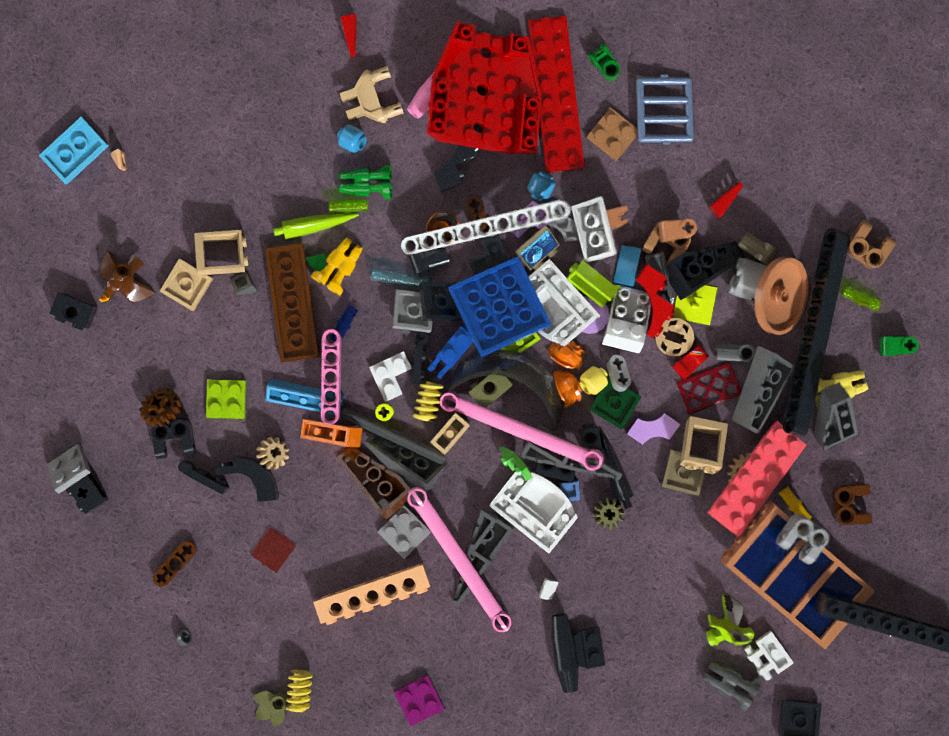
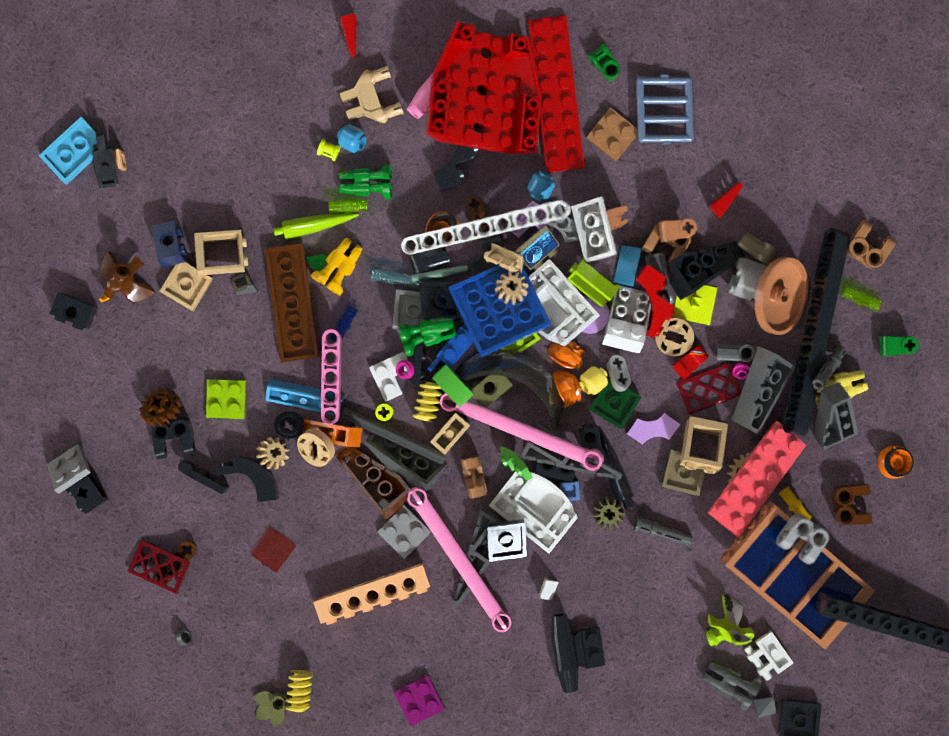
(104, 163): none -> black hinge
(163, 235): none -> dark blue brick
(172, 558): none -> dark red window
(290, 418): none -> black gear
(325, 447): none -> tan piece
(328, 149): none -> neon yellow bush
(400, 369): none -> dark pink plate
(432, 332): none -> green piece
(439, 273): none -> sand green bar
(452, 385): none -> bright green slope
(474, 476): none -> medium nougat piece
(505, 258): none -> tan hinge
(505, 291): none -> tan gear
(506, 540): none -> plate
(654, 528): none -> dark grey pin
(741, 370): none -> dark pink plate
(764, 706): none -> dark grey slope
(831, 363): none -> dark grey pin
(895, 461): none -> orange piece

